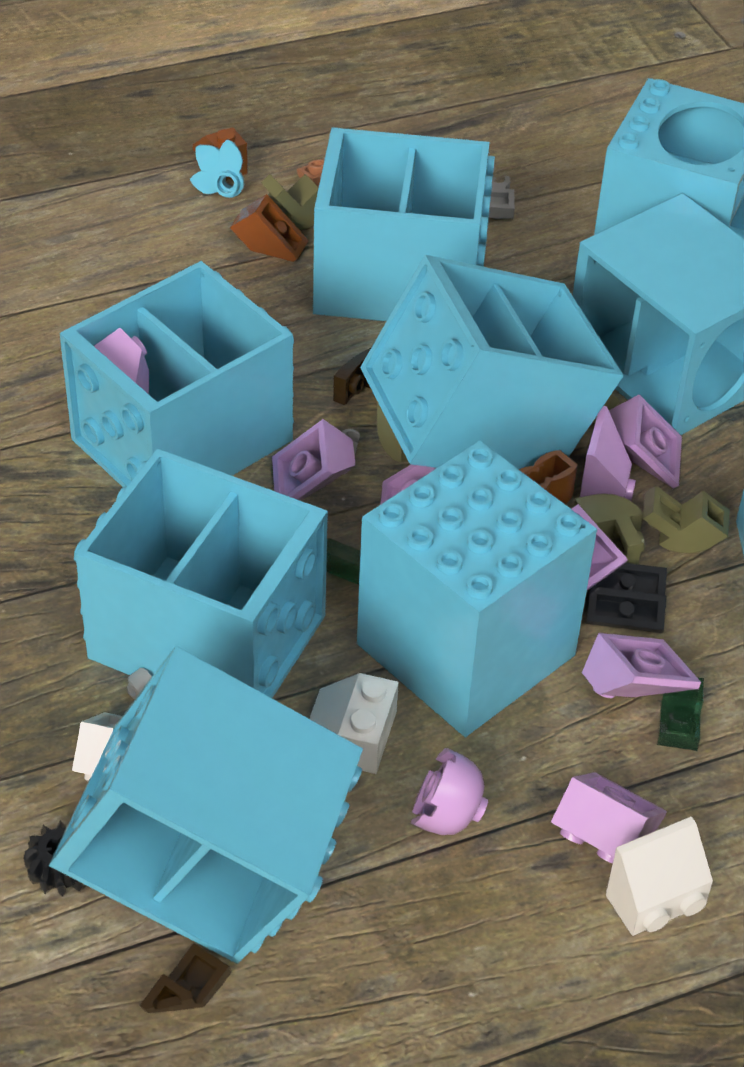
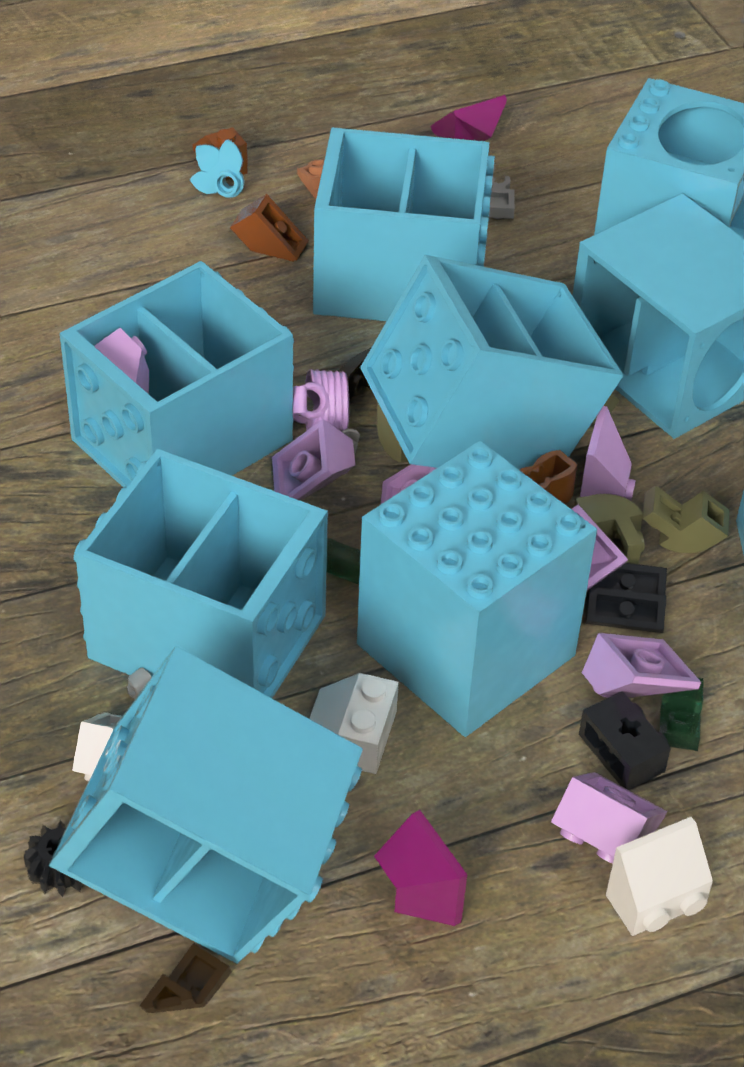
(297, 202): olive brick -> none
(330, 399): none -> lavender piece
(424, 872): none -> magenta slope
(450, 796): lavender cylinder -> none
(471, 122): none -> magenta slope
(624, 740): none -> black brick
(649, 439): lavender slope -> none

